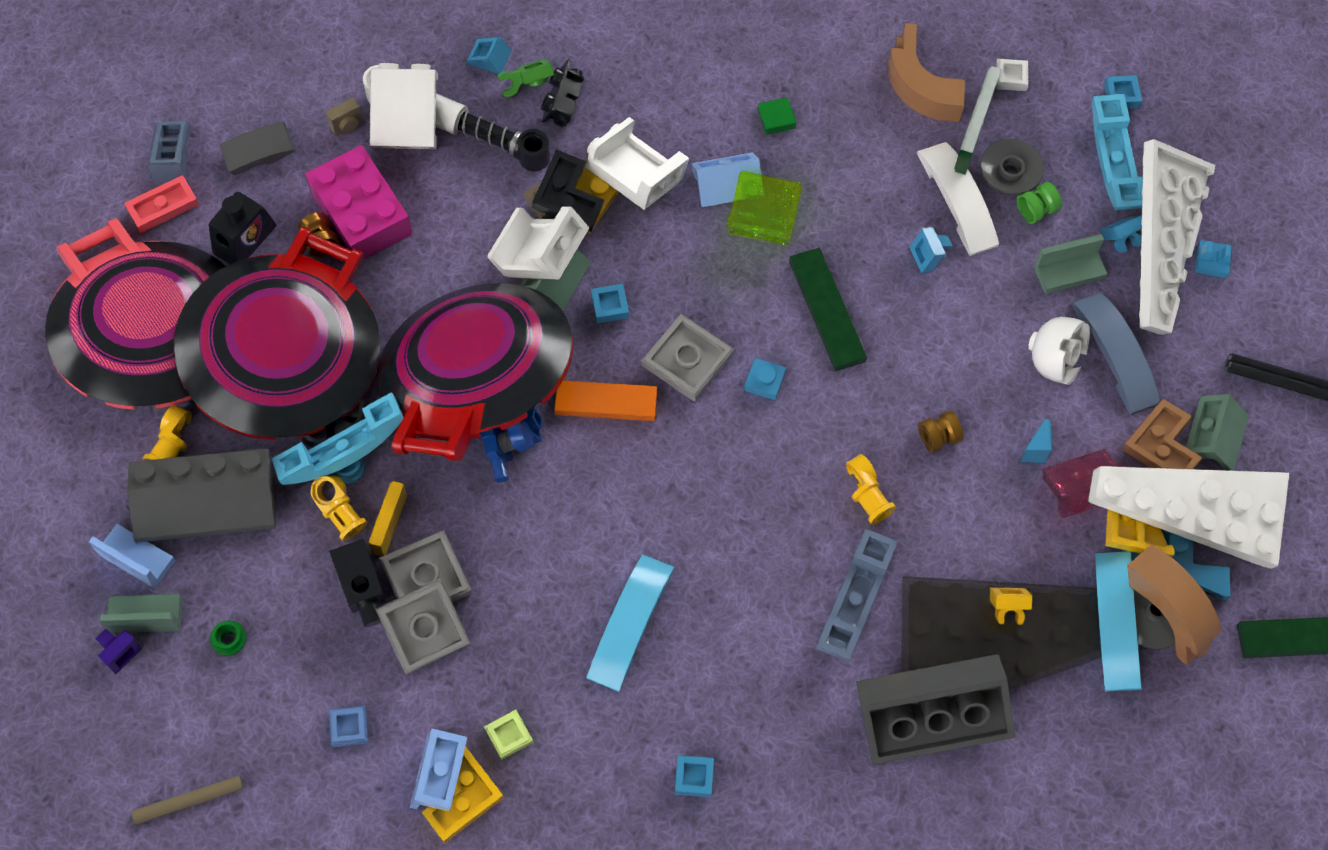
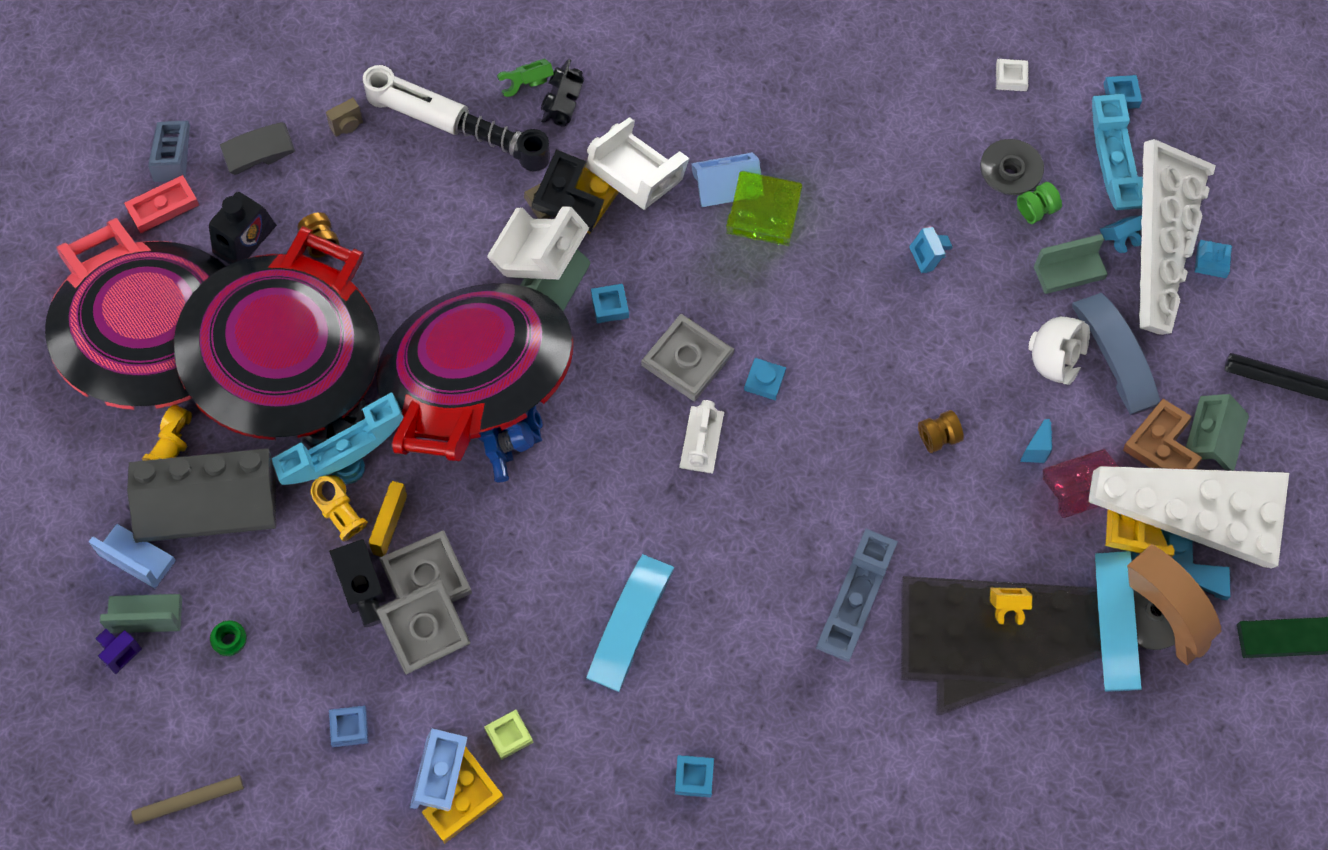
(359, 202): dark pink brick -> none
(403, 107): white panel -> none
(489, 54): dark azure slope -> none
(606, 400): orange tile -> none
(702, 438): none -> white hinge
(776, 116): green tile -> none
(827, 309): dark green tile -> none
(868, 492): yellow connector -> none
(918, 88): medium nougat arch -> none
(936, 709): dark grey slope -> none
(962, 198): white slope -> none
(977, 120): tile -> none

